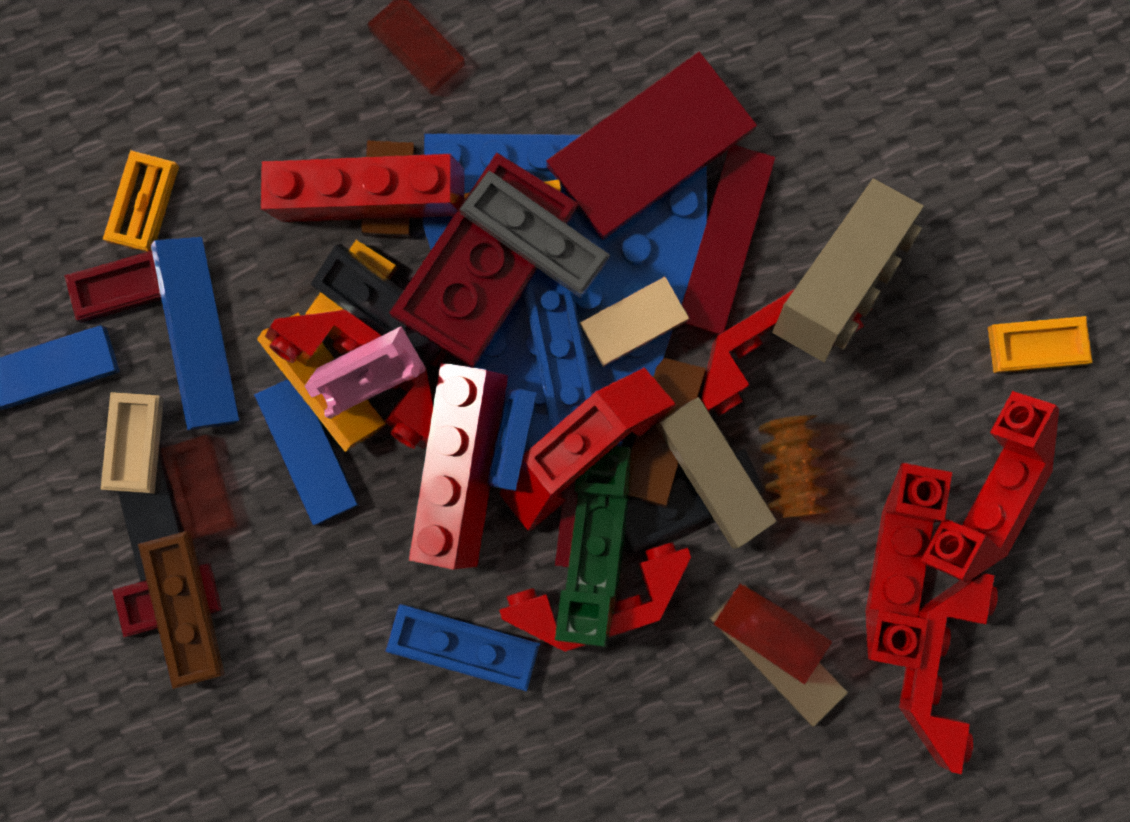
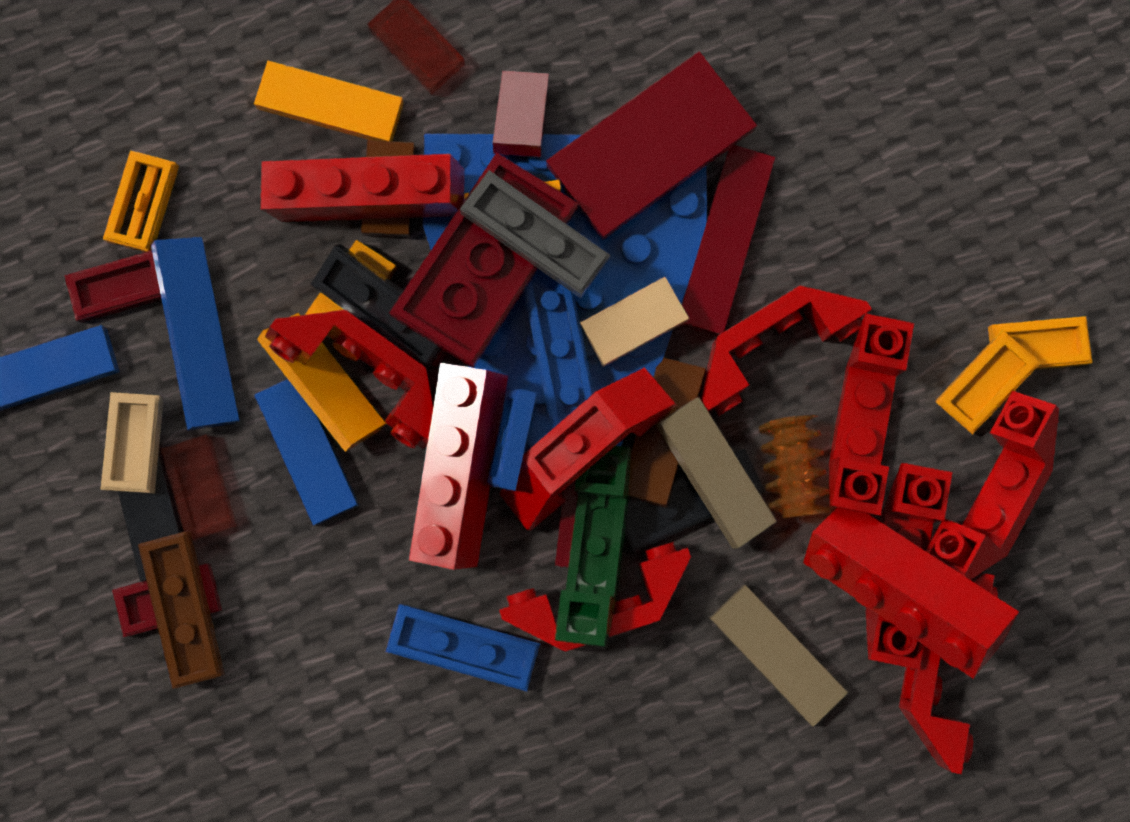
(328, 102): none -> light orange tile
(365, 372): bright pink hinge -> none
(521, 113): none -> tile
(772, 633): clear red slope -> none
(847, 271): dark tan brick -> none
(864, 409): none -> red slope
(910, 589): none -> red brick
(987, 381): none -> light orange tile

